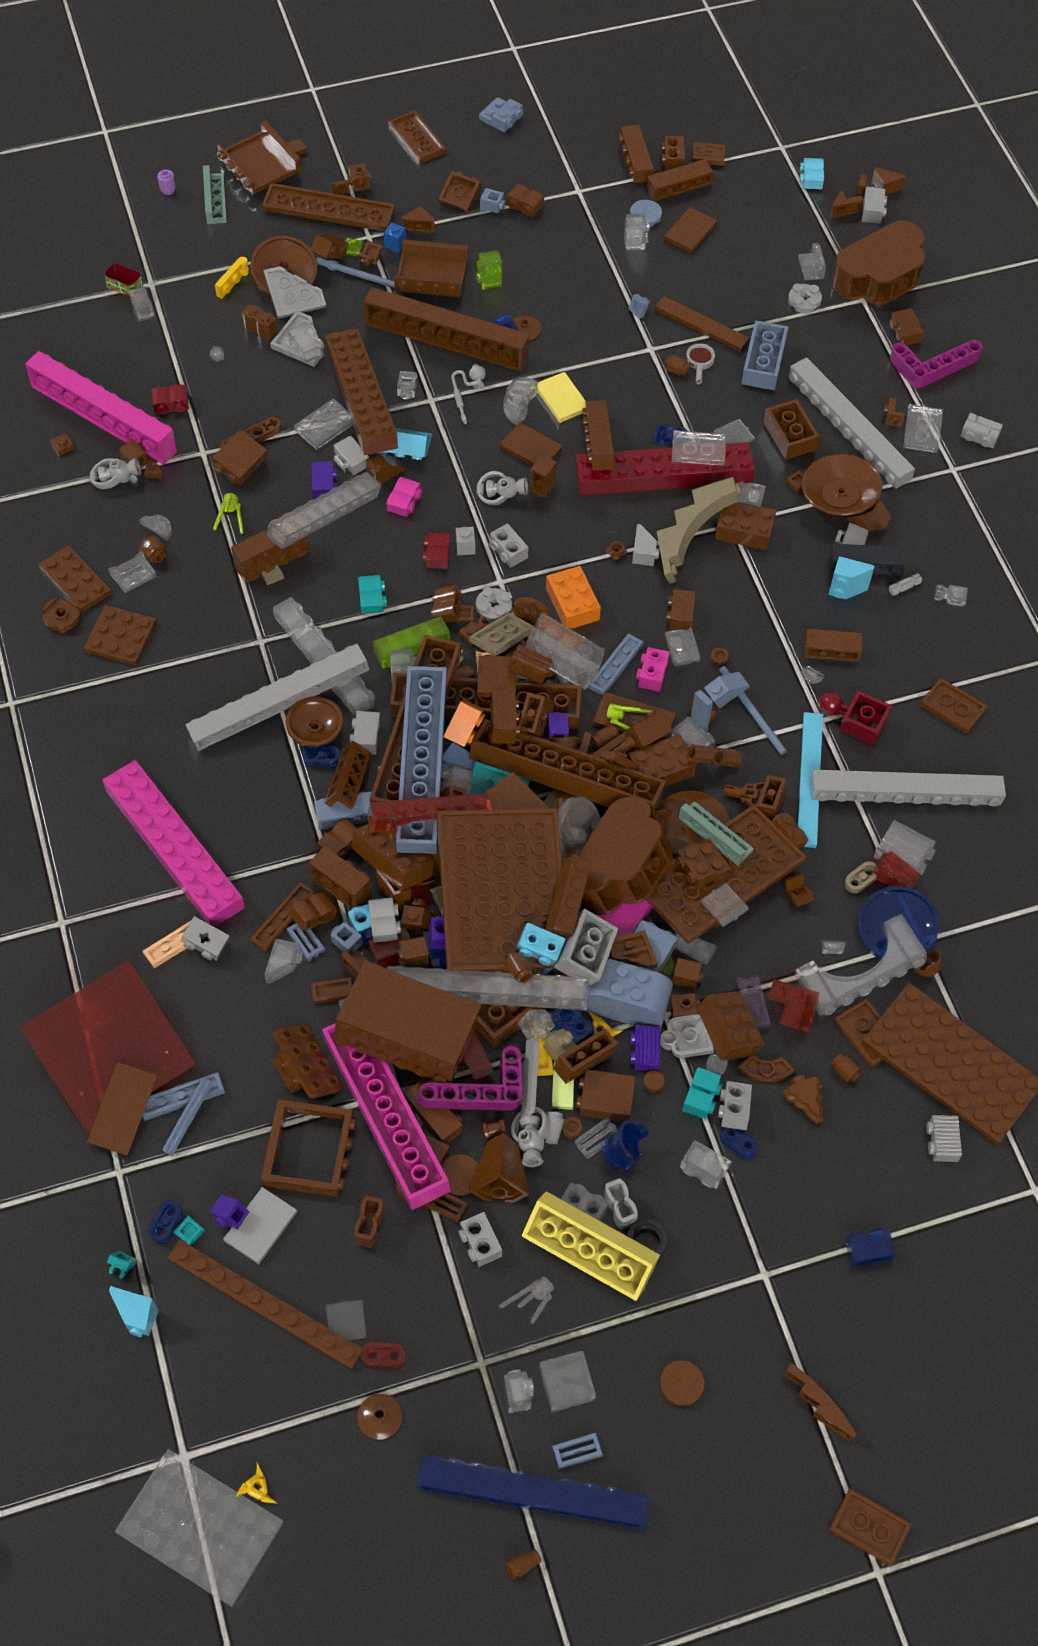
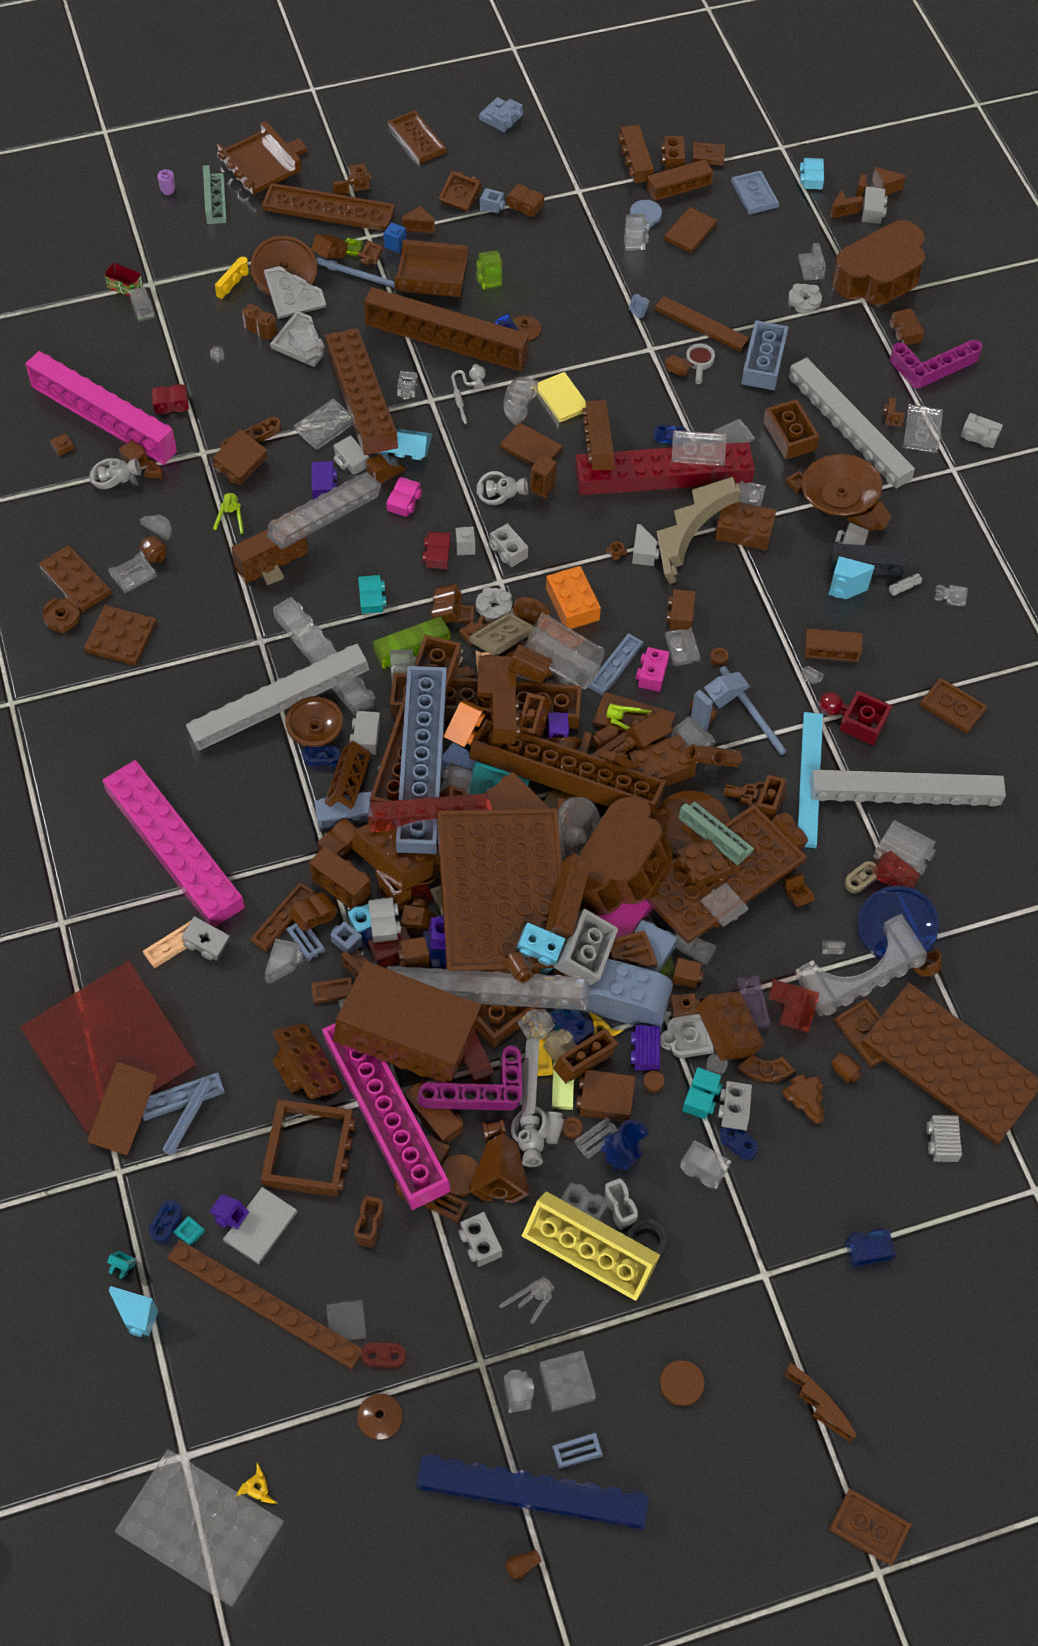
(755, 192): none -> sand blue tile

